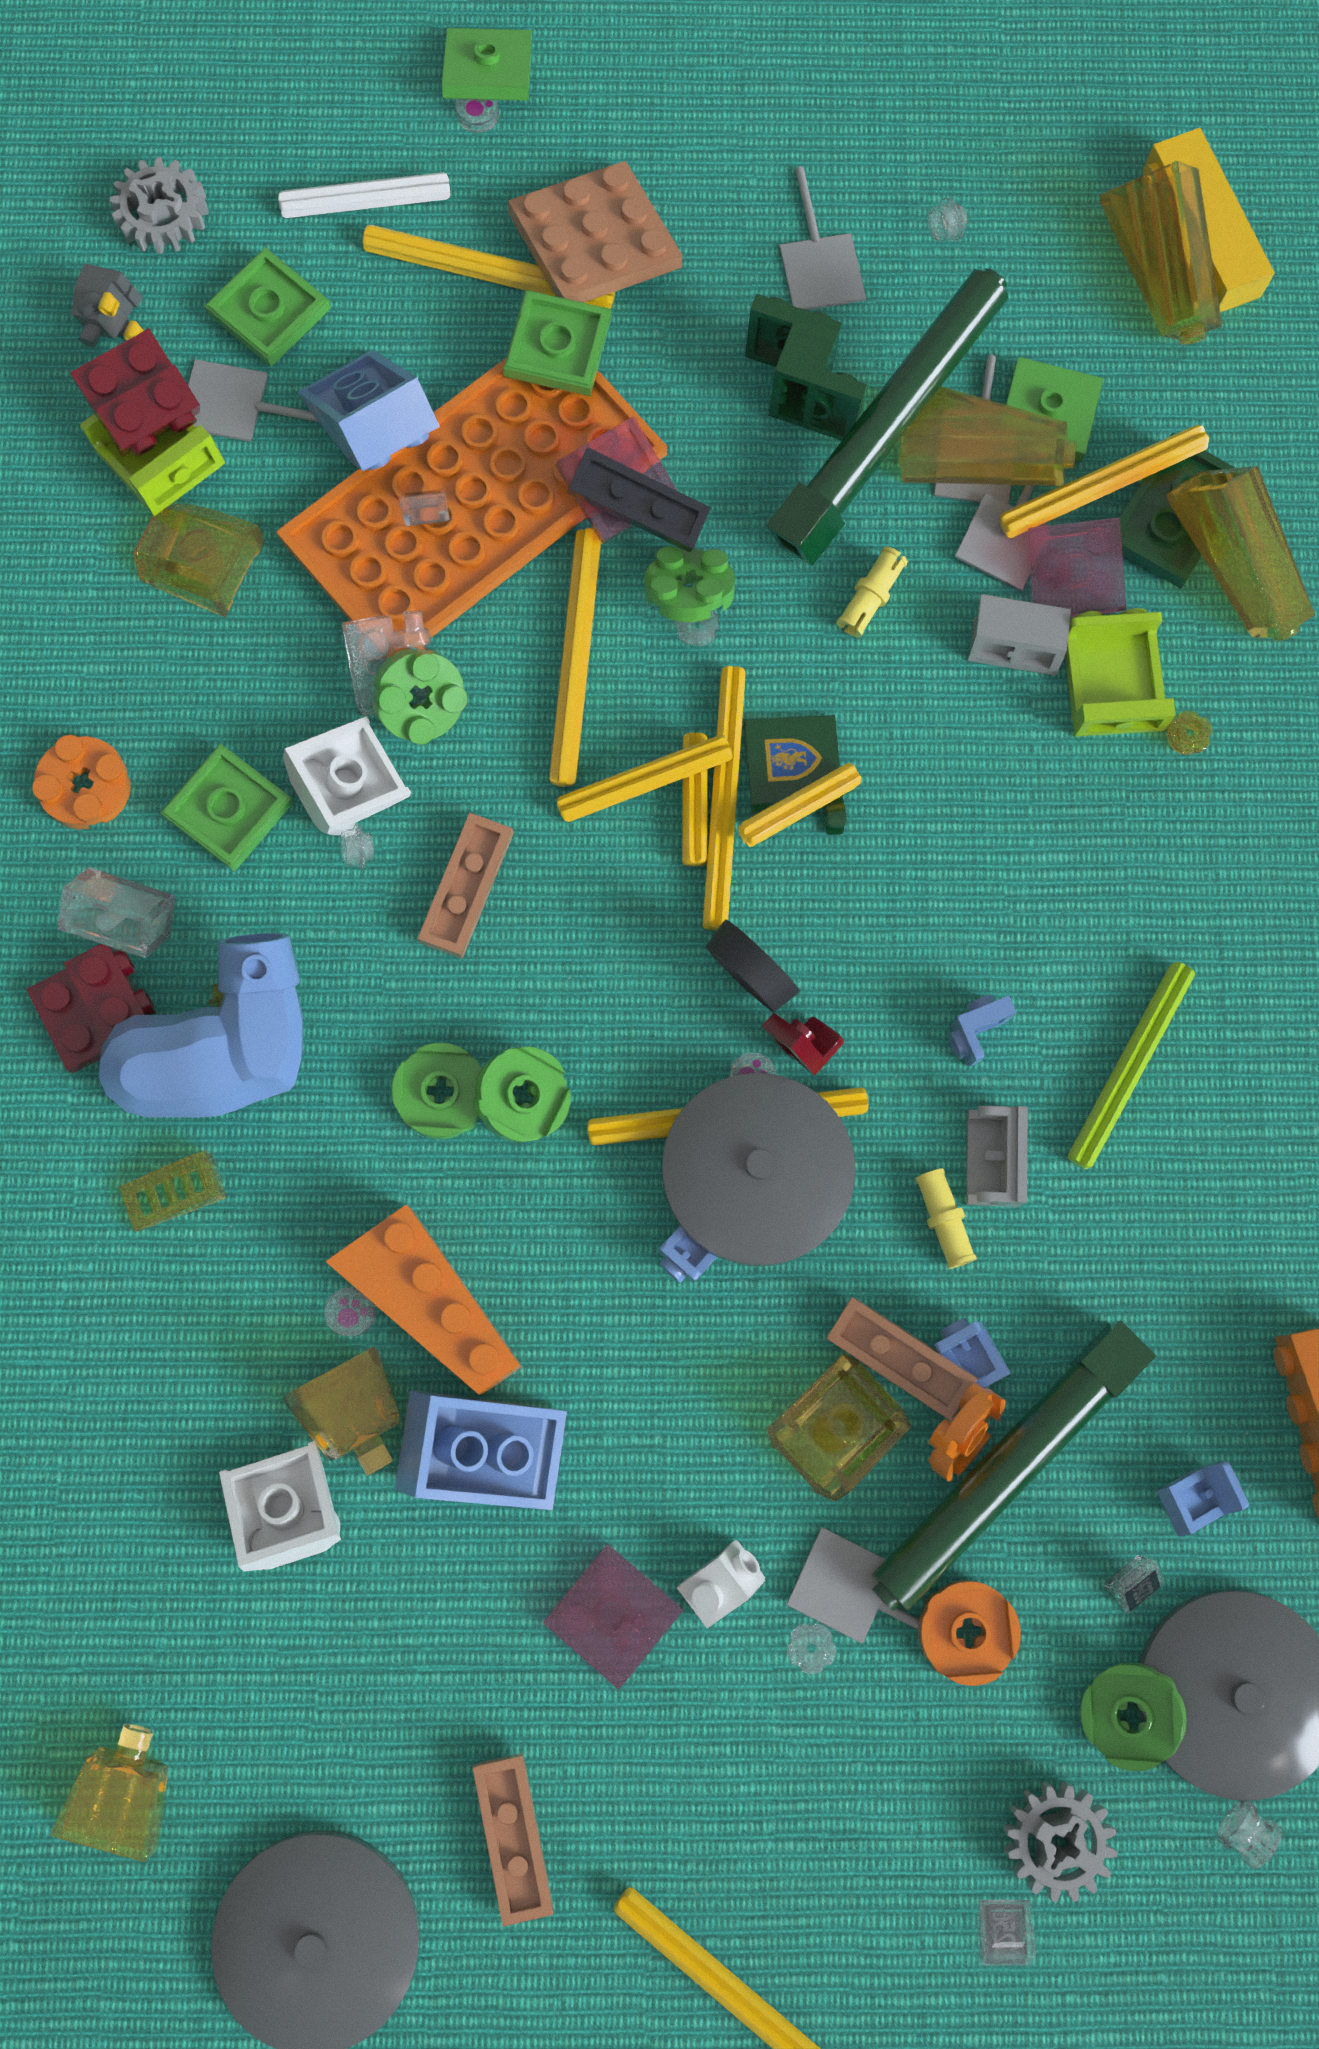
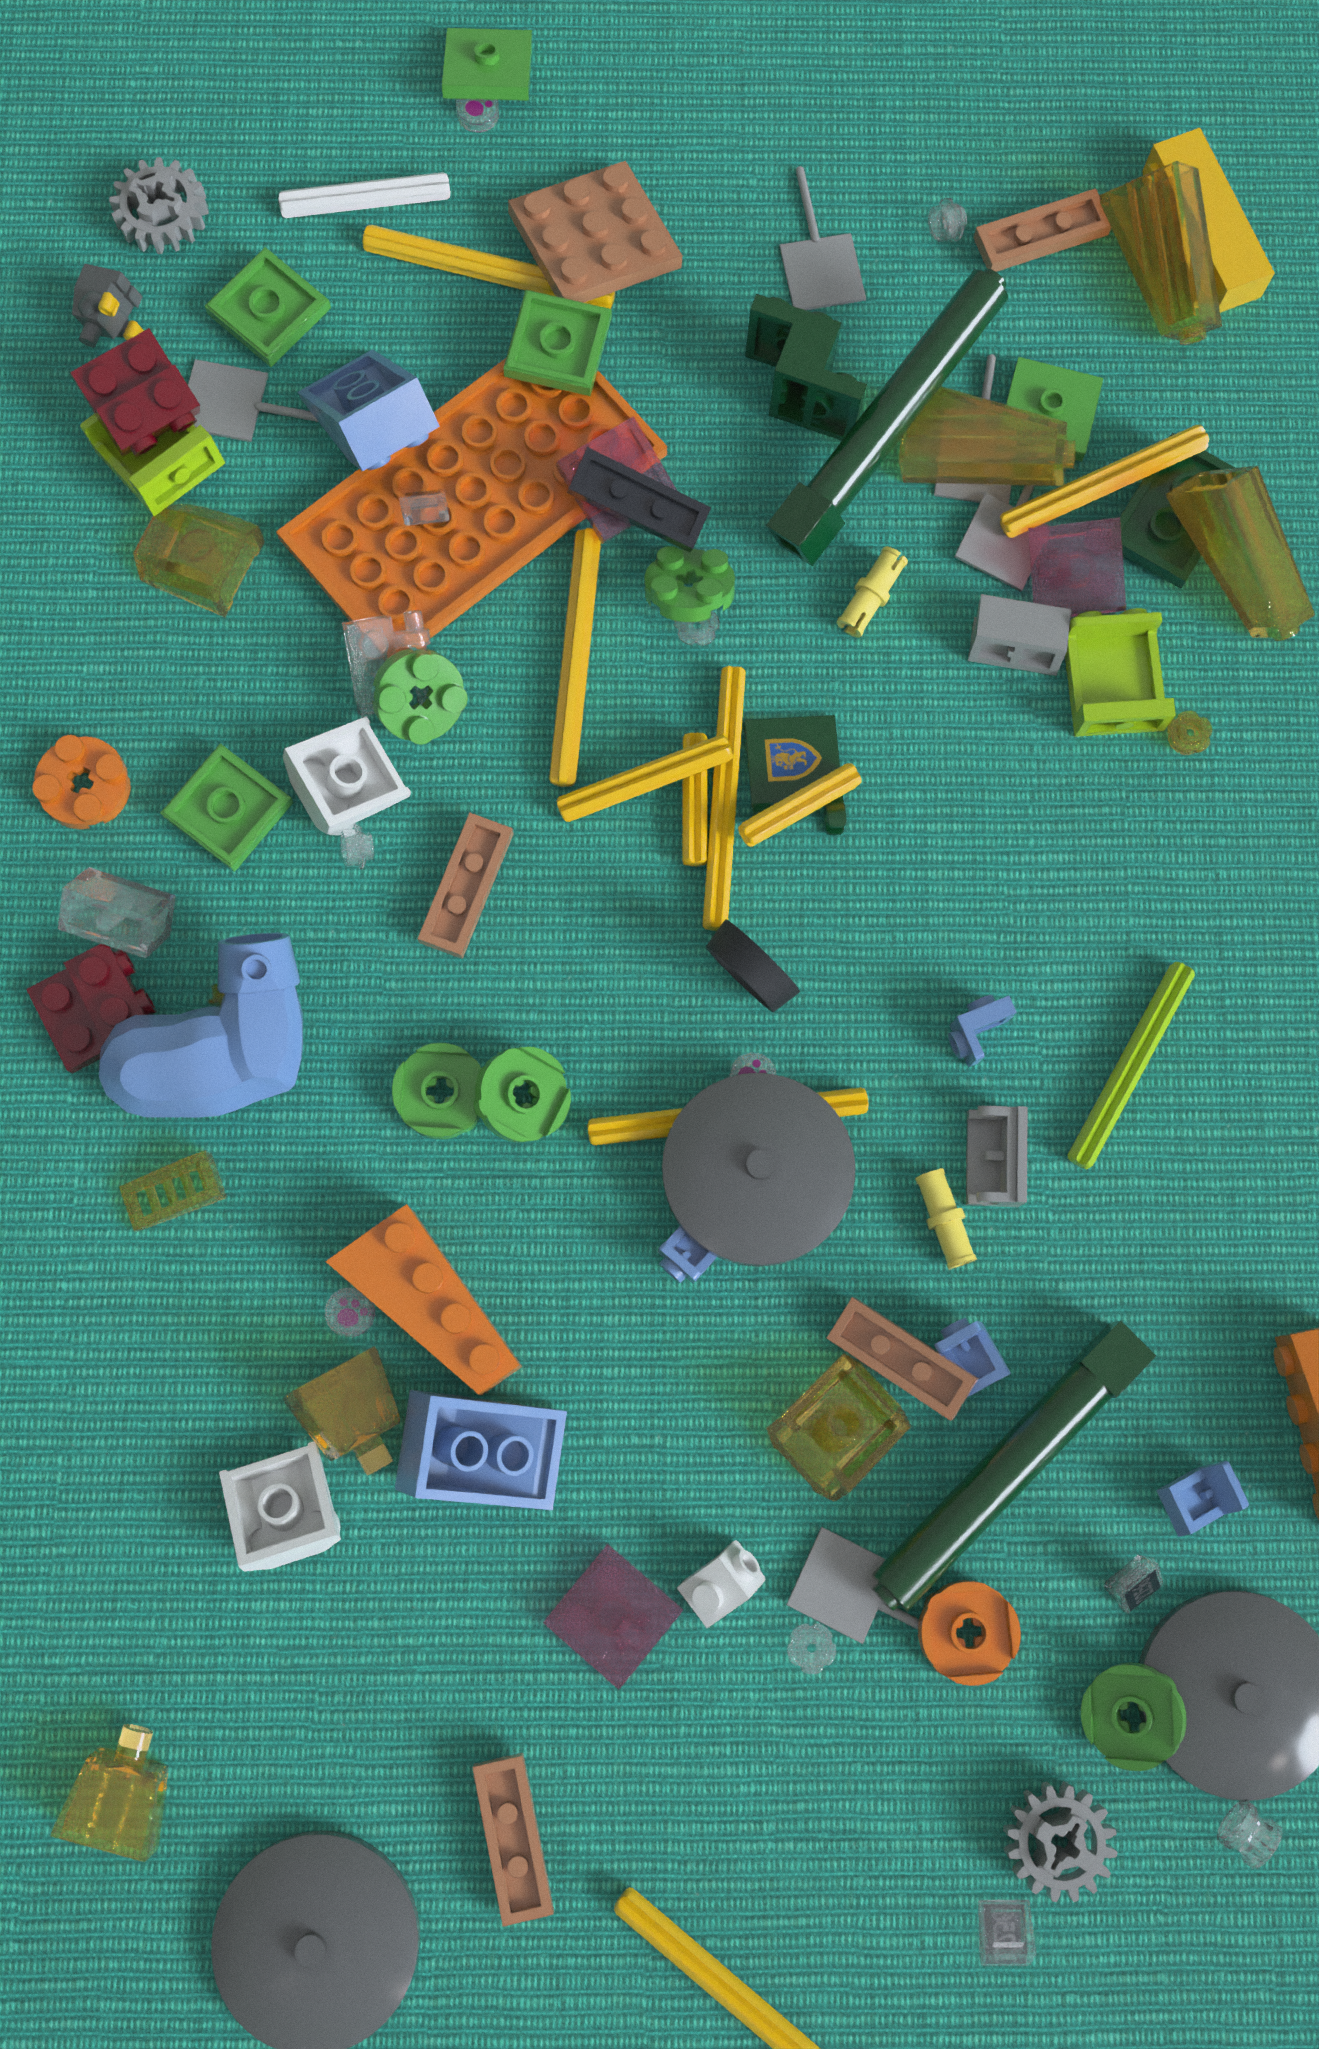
(806, 1043): dark red bracket -> none
(964, 1438): orange plate -> none
(1042, 231): none -> nougat plate

